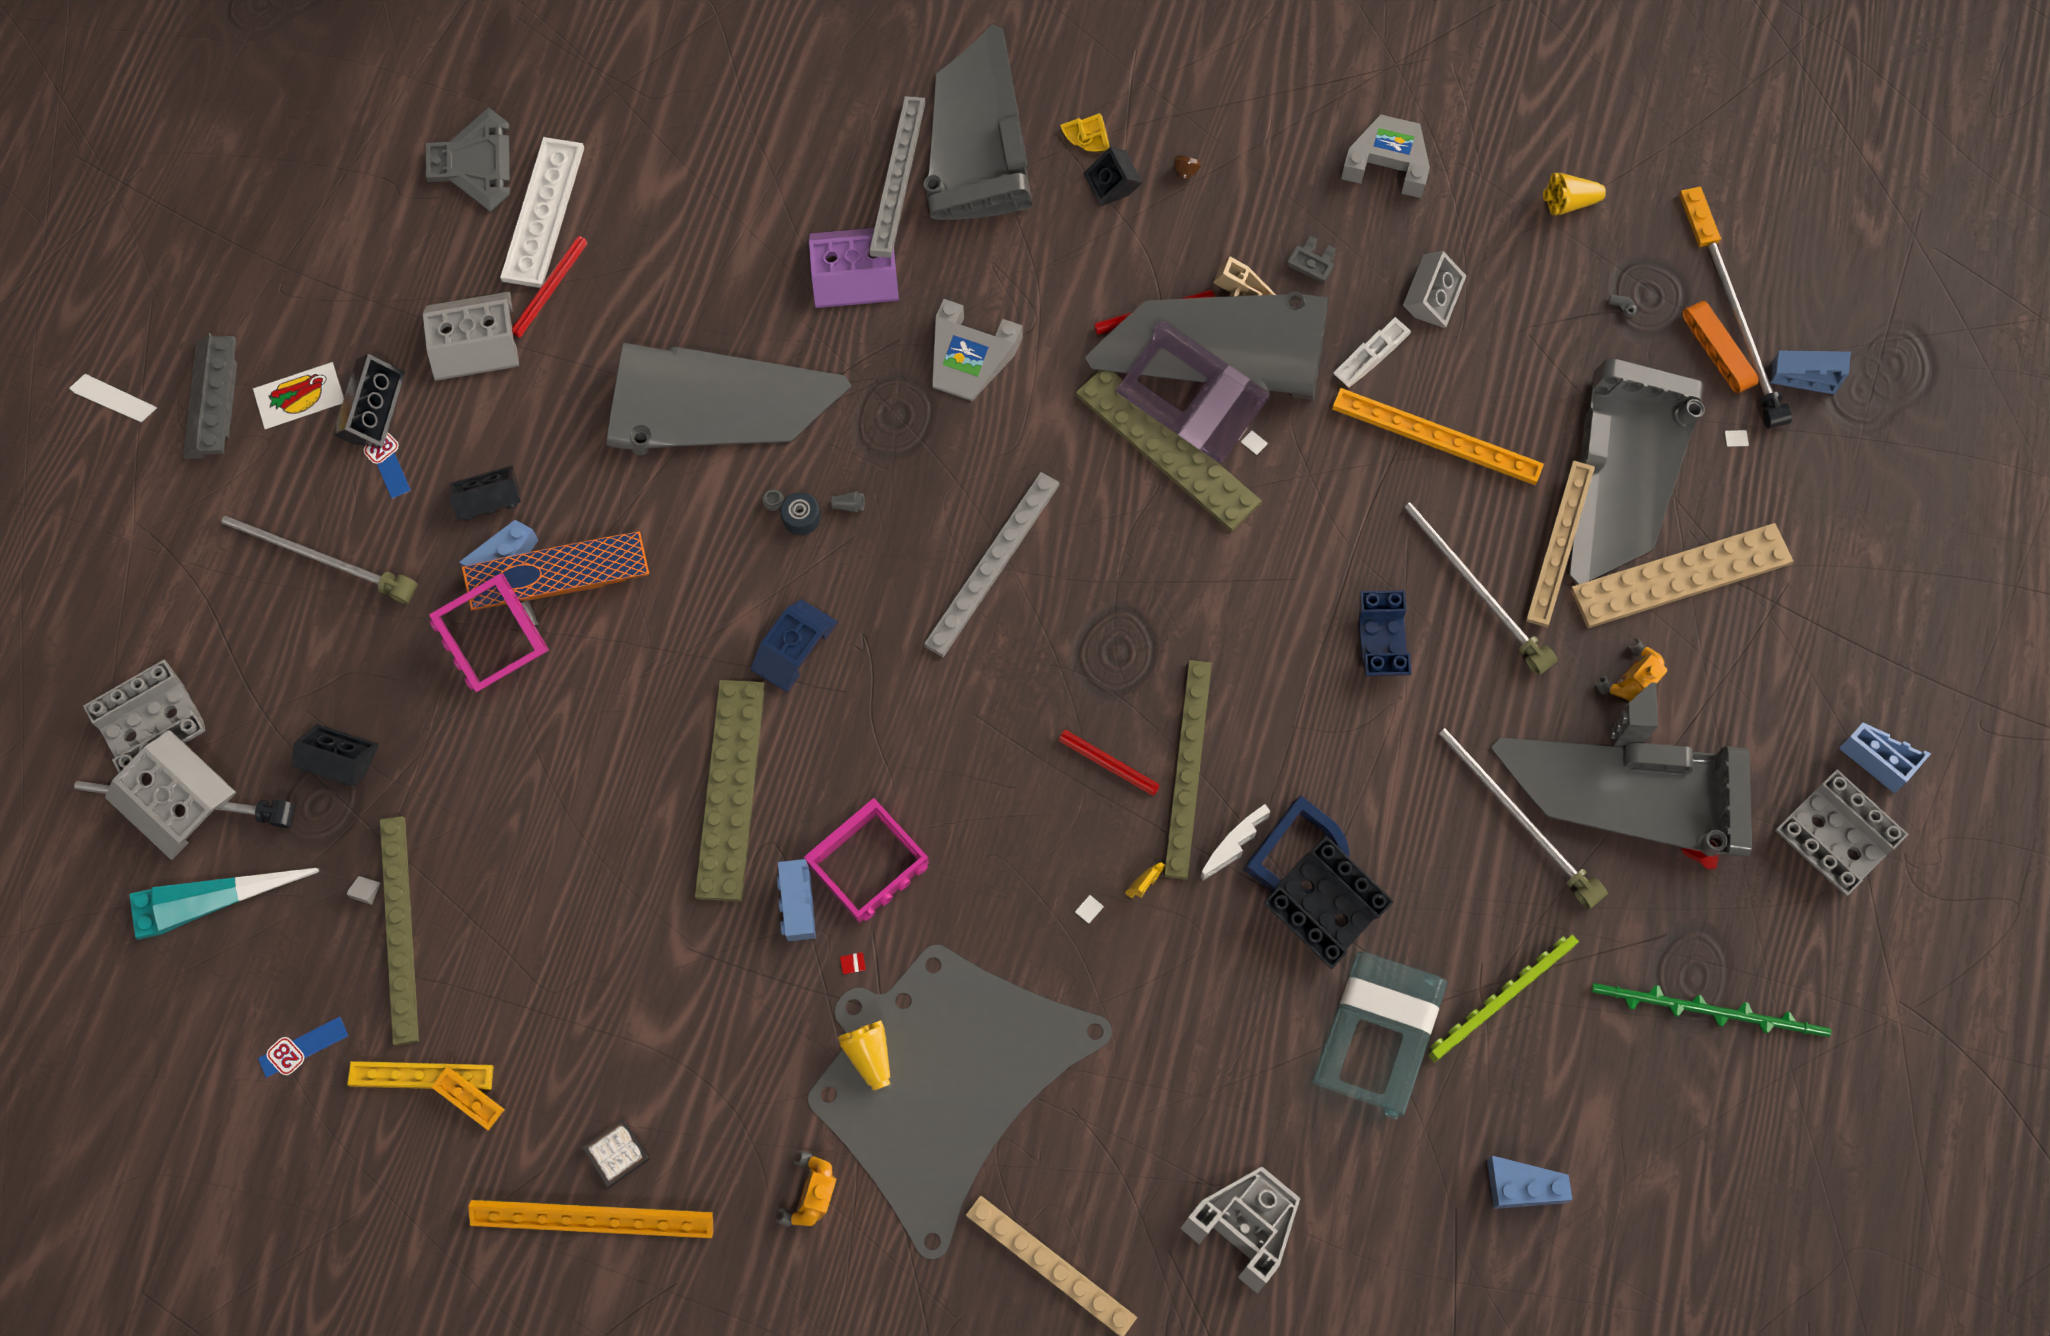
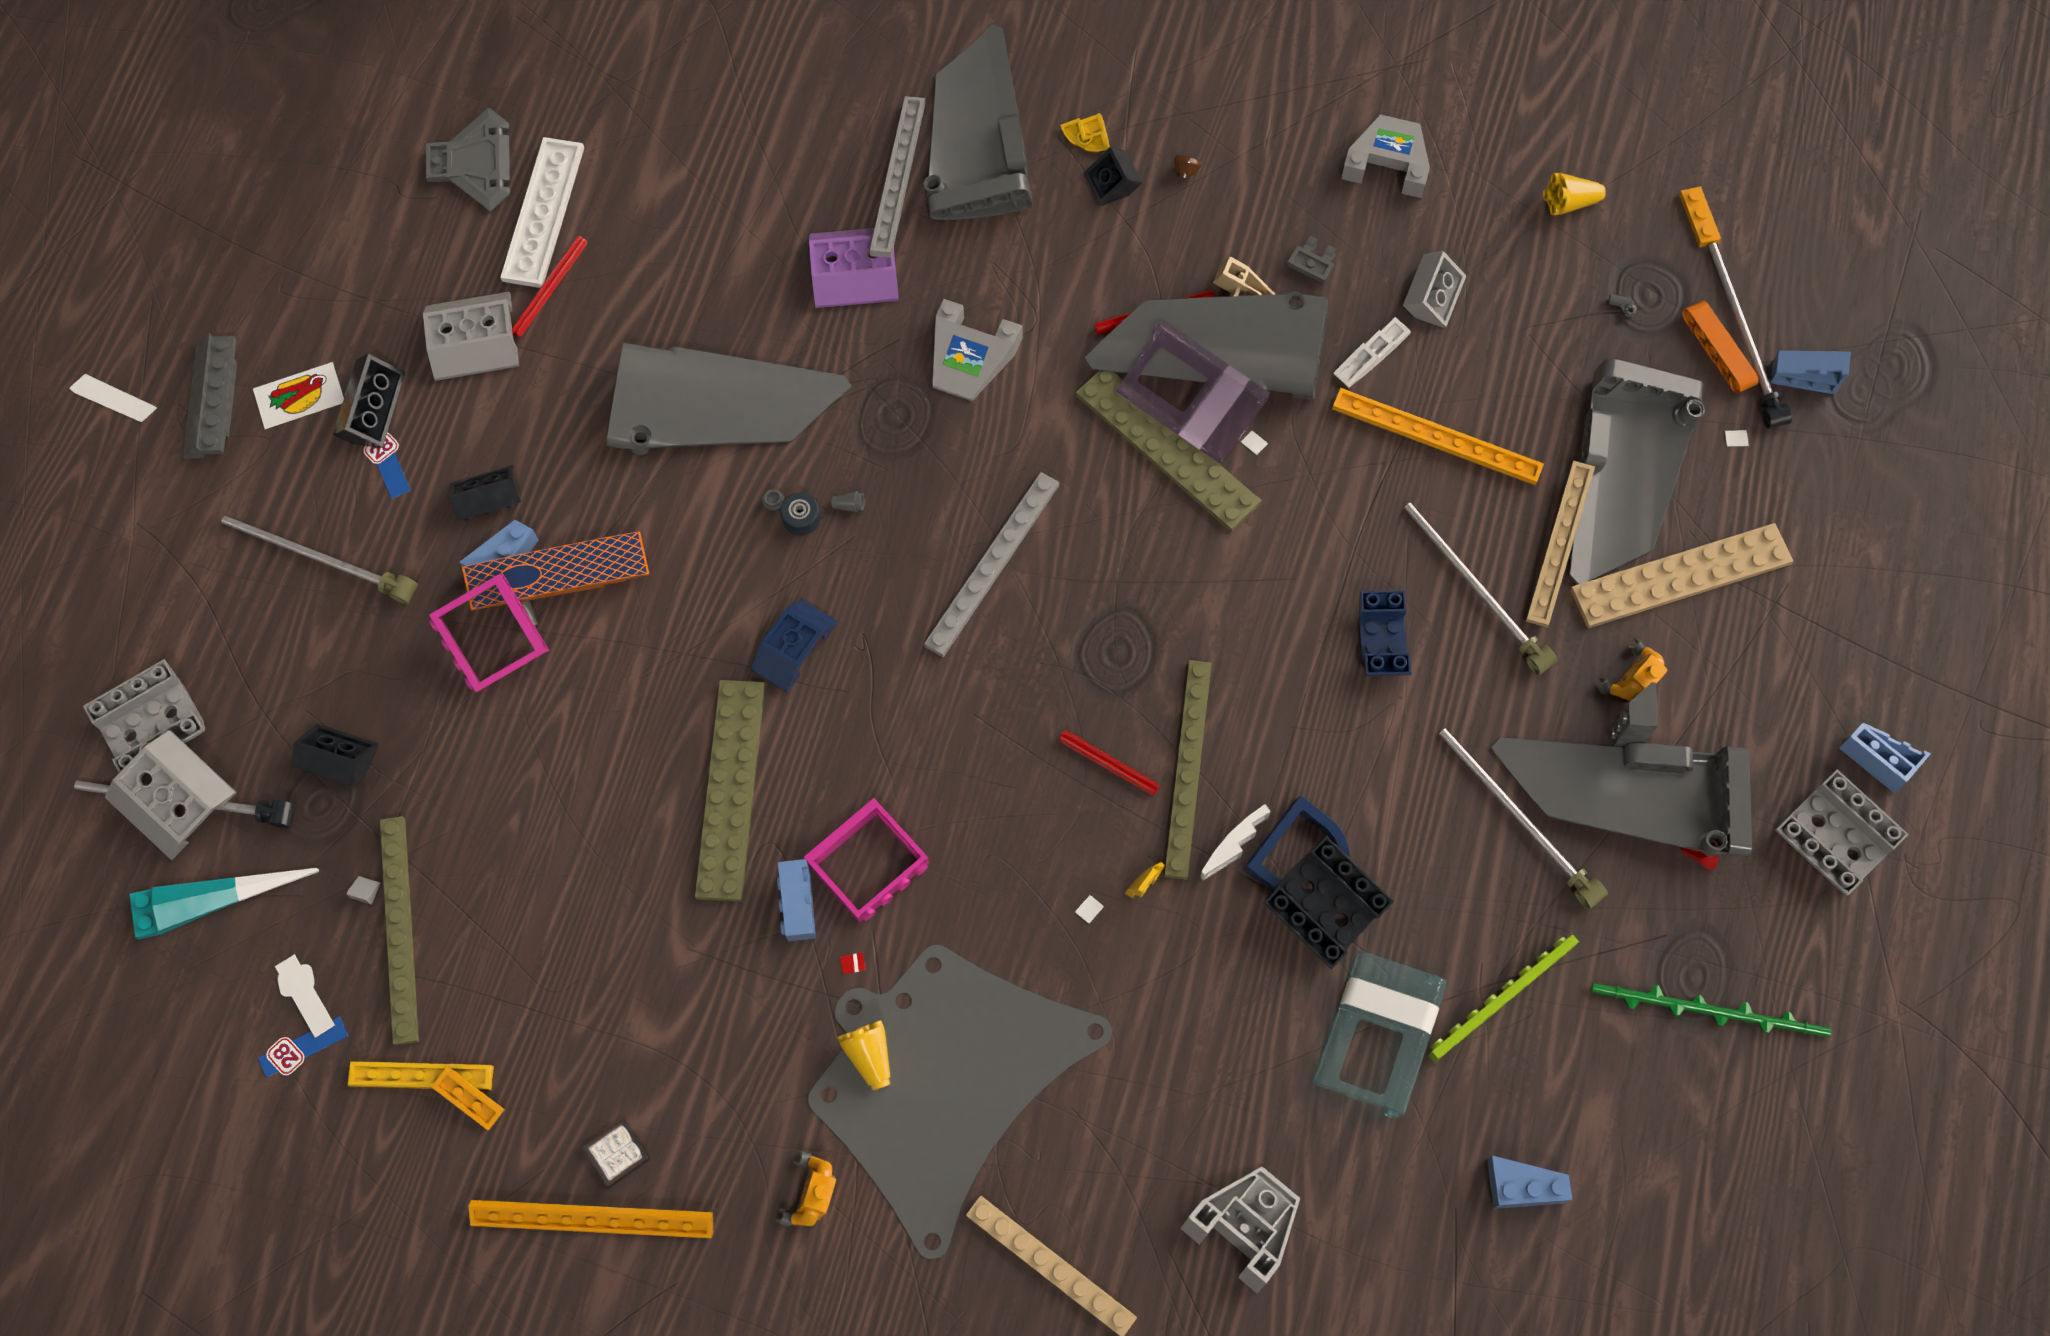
(298, 982): none -> white sticker

